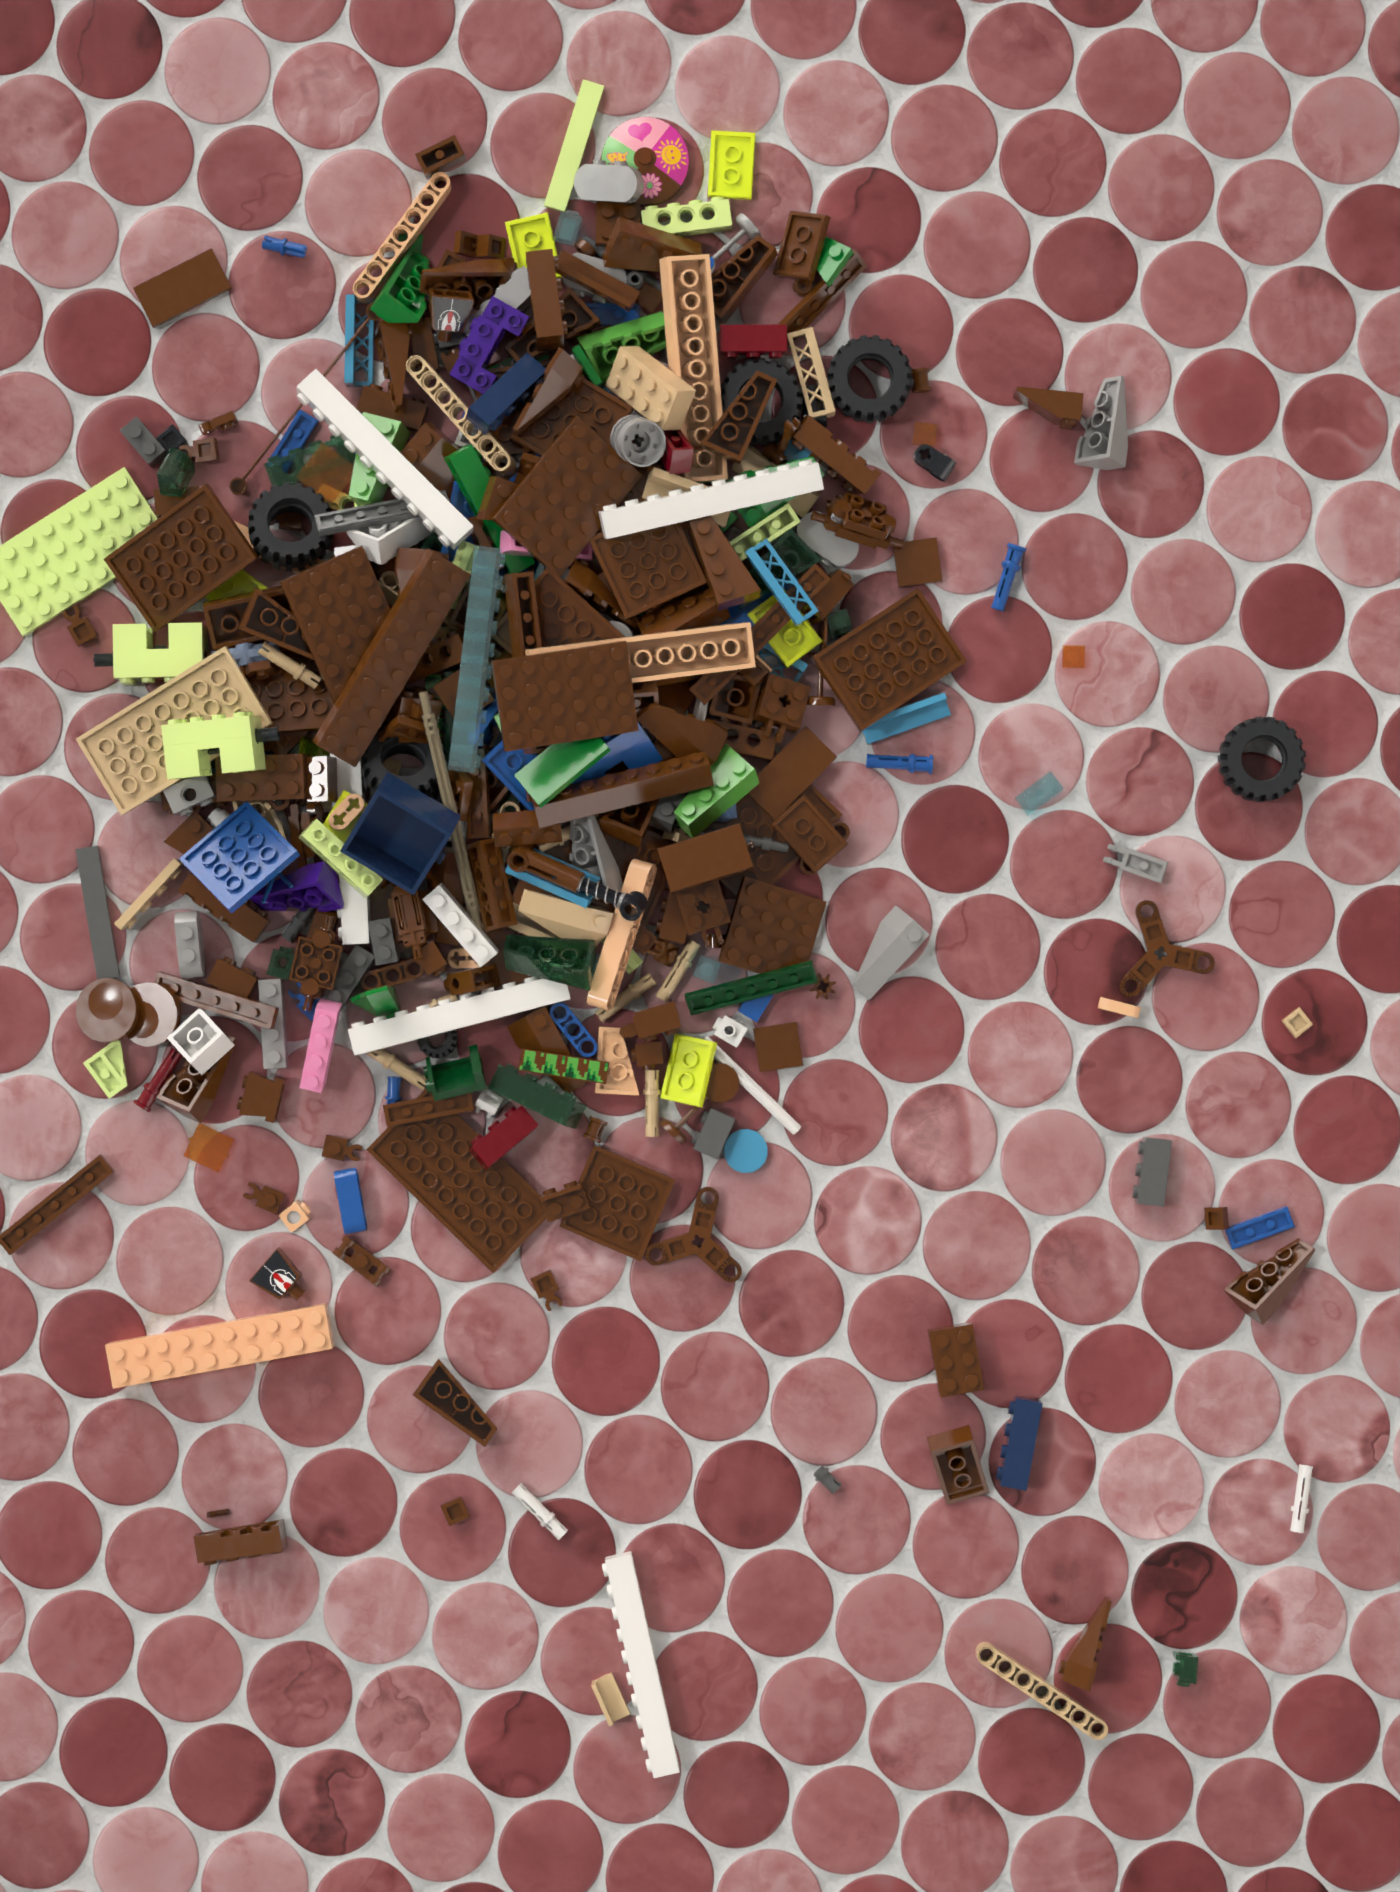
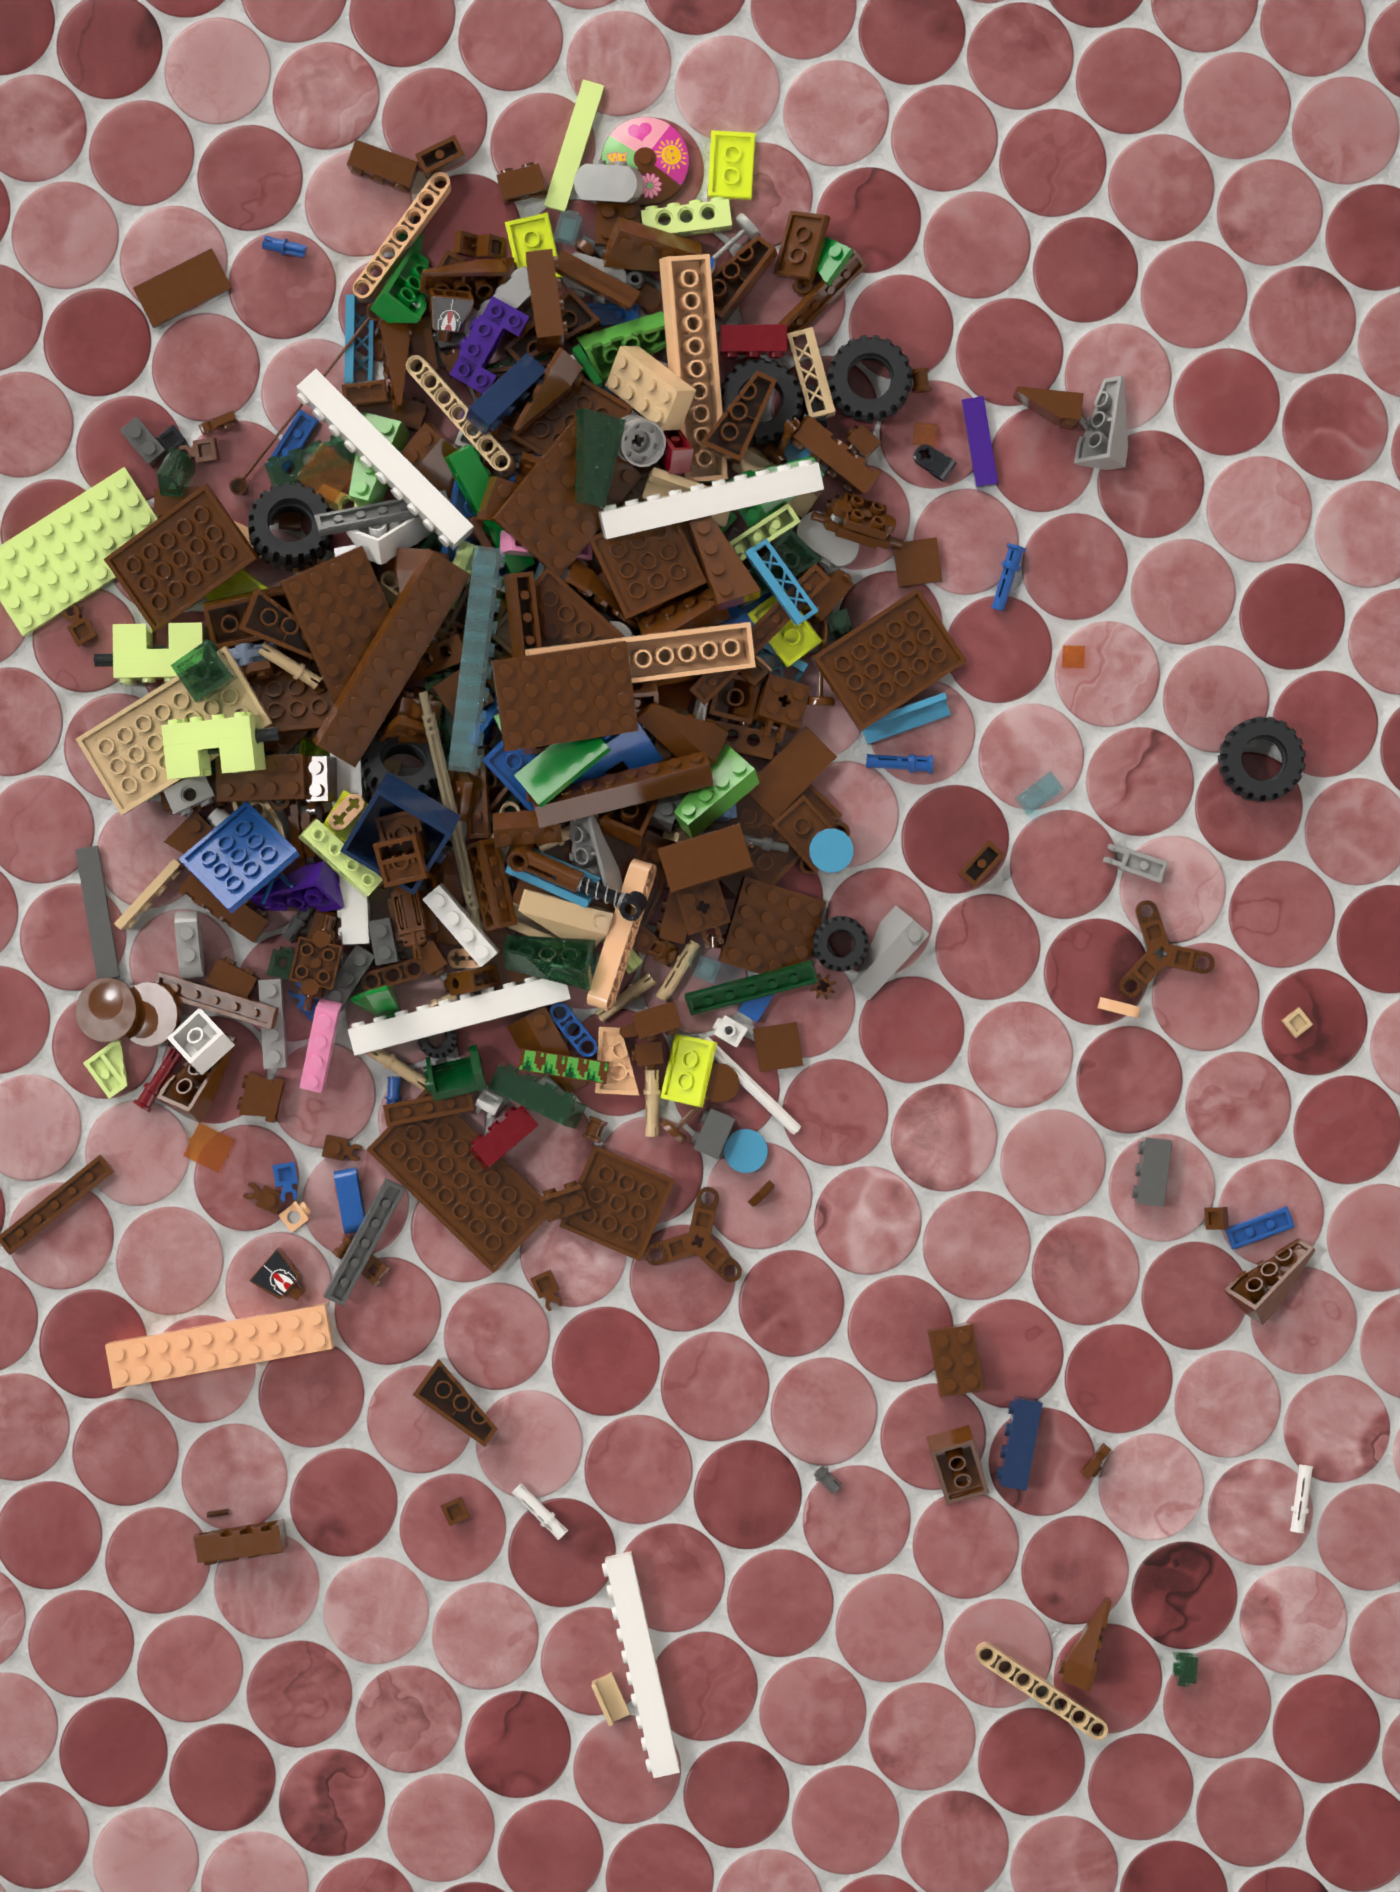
(204, 671): none -> clear green brick
(285, 1177): none -> blue plate
(364, 1242): none -> dark grey tile
(366, 392): none -> reddish brown plate
(382, 166): none -> reddish brown brick
(401, 848): none -> reddish brown bracket
(521, 183): none -> reddish brown brick
(596, 455): none -> clear green wedge
(761, 1193): none -> reddish brown tile
(831, 850): none -> dark azure tile
(846, 924): none -> black tyre
(862, 441): none -> reddish brown brick
(979, 441): none -> dark purple tile
(980, 864): none -> reddish brown brick
(1093, 1466): none -> reddish brown plate

